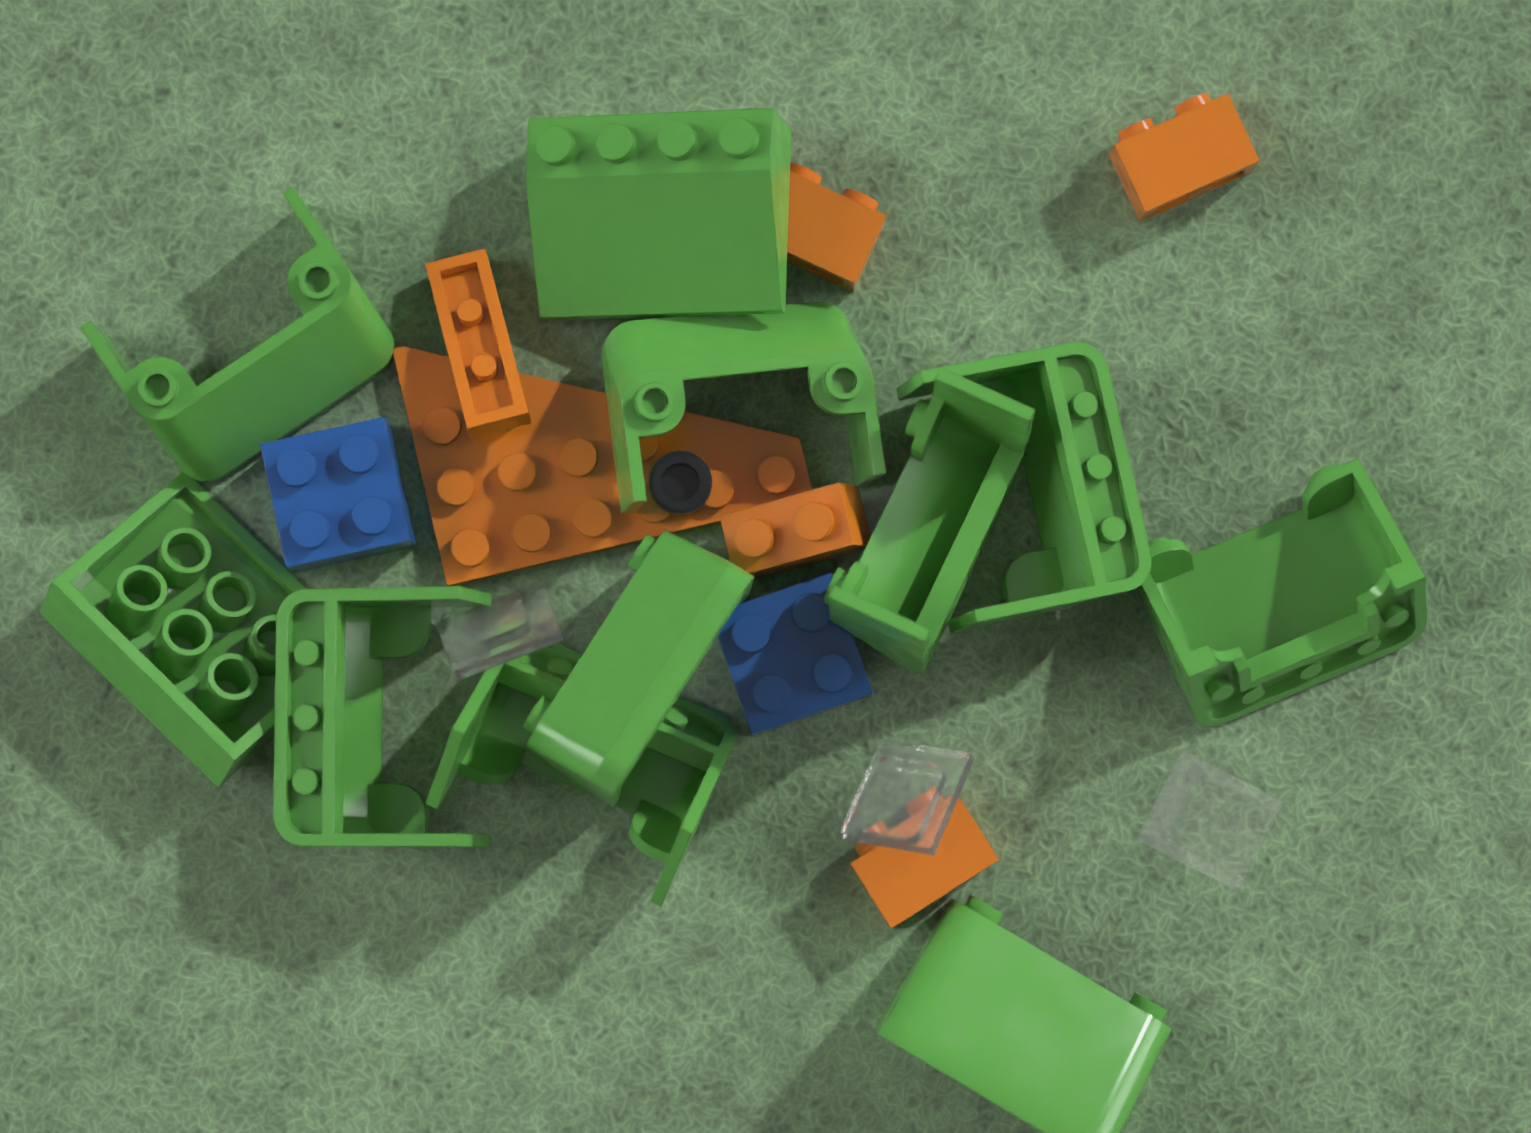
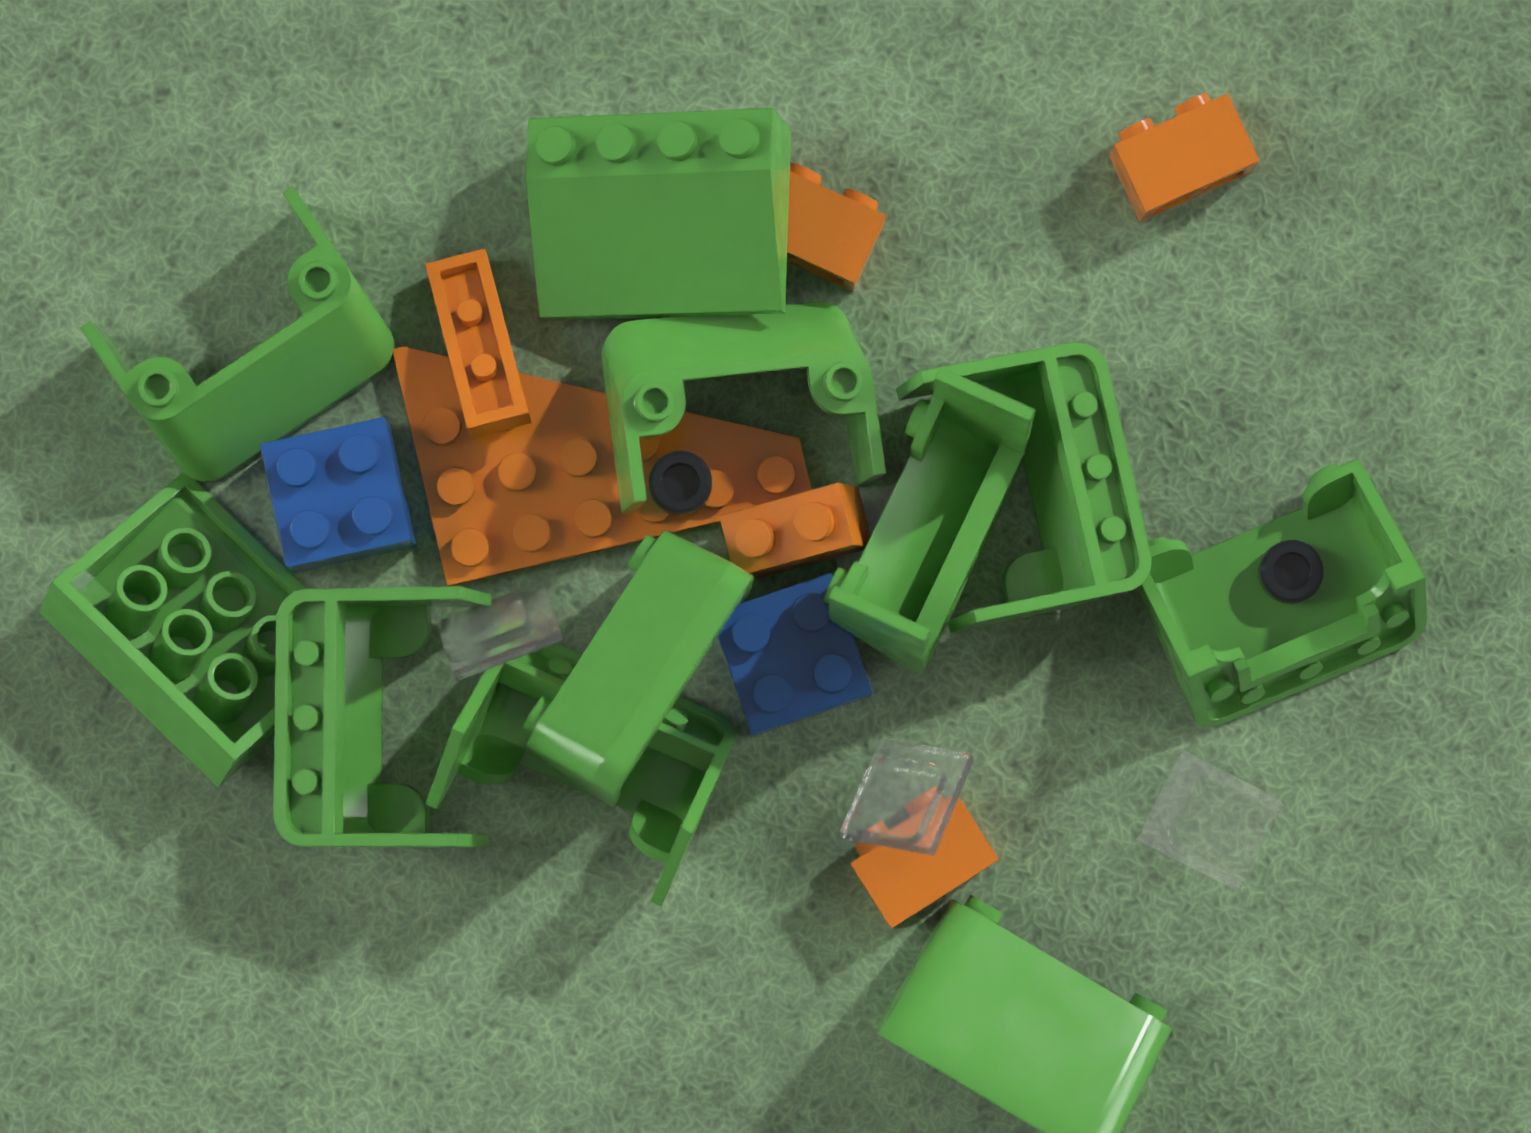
(1291, 571): none -> black tile

